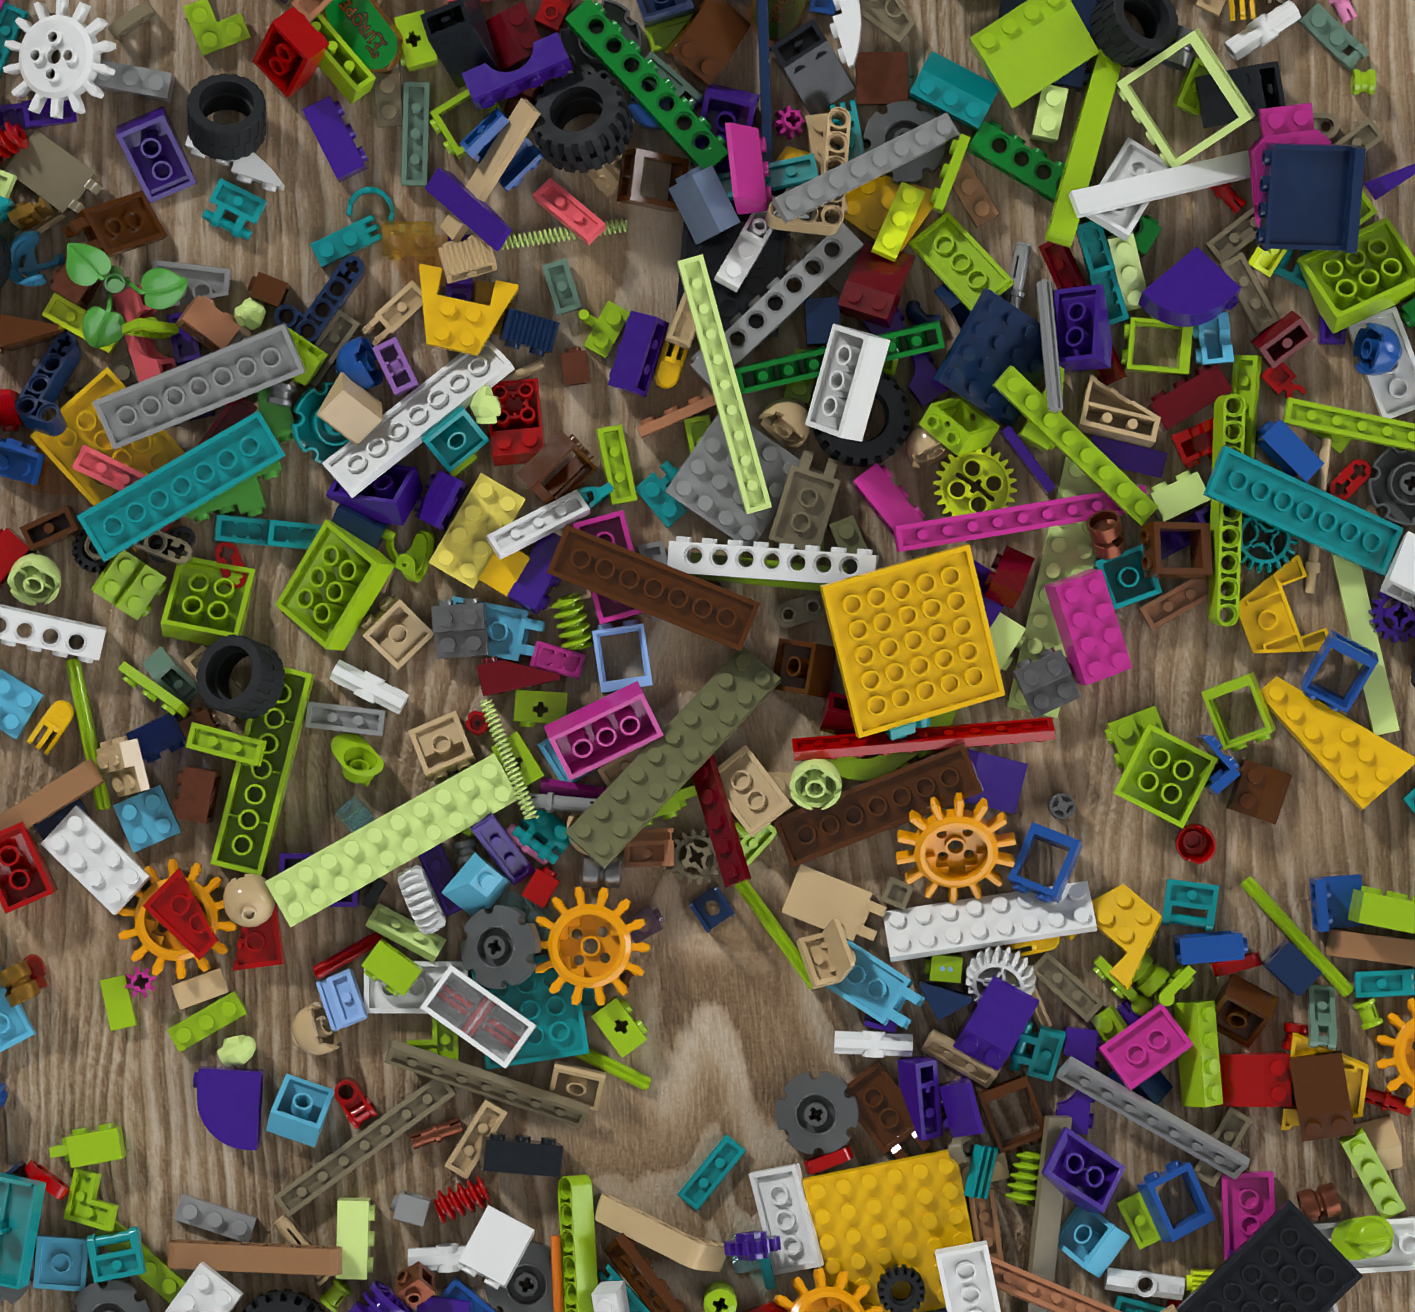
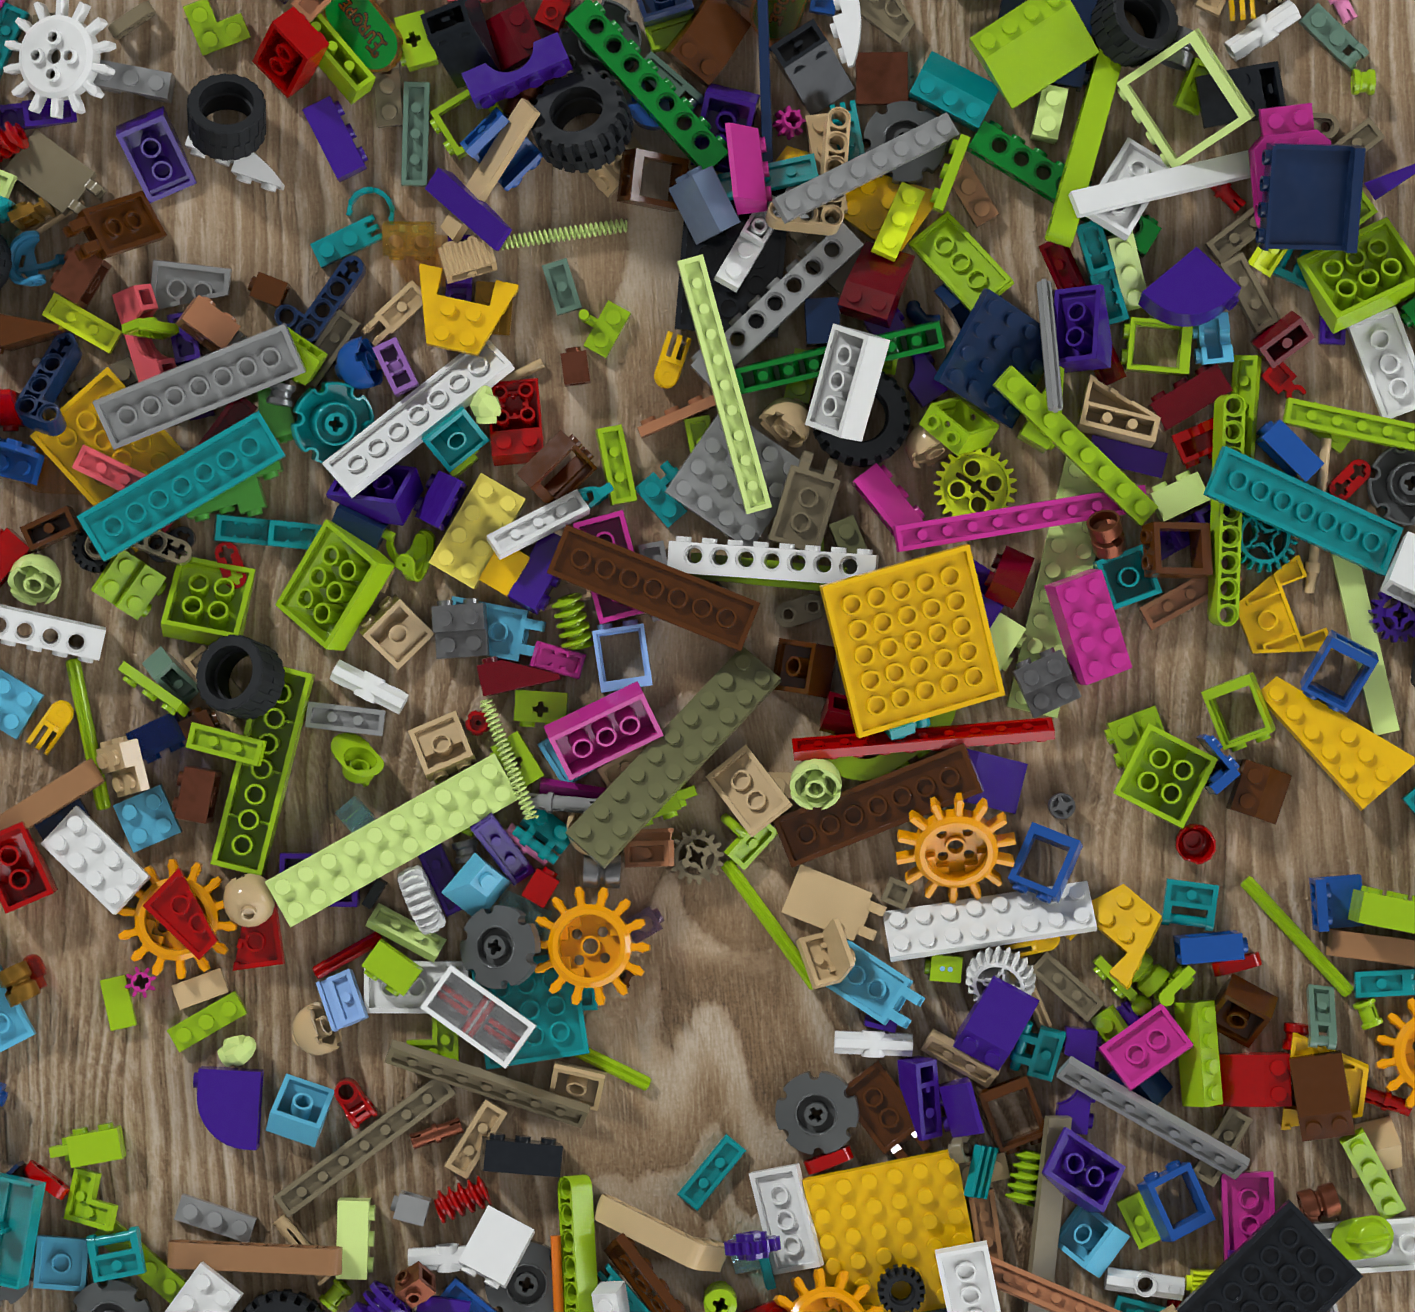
(89, 263): bright green plant -> none
(237, 201): teal plate -> none
(250, 314): yellowish green rock -> none
(350, 409): tan slope -> none
(528, 331): dark blue brick -> none
(569, 211): coral plate -> none
(606, 1020): lime brick -> none
(638, 353): dark purple brick -> none
(682, 327): tan tile -> none
(706, 920): dark blue piece -> none
(720, 824): dark red plate -> none
(943, 1000): dark blue slope -> none
(1018, 273): light grey pin -> none
(1027, 460): dark purple tile -> none
(1291, 968): dark blue piece -> none
(1376, 349): blue cylinder -> none

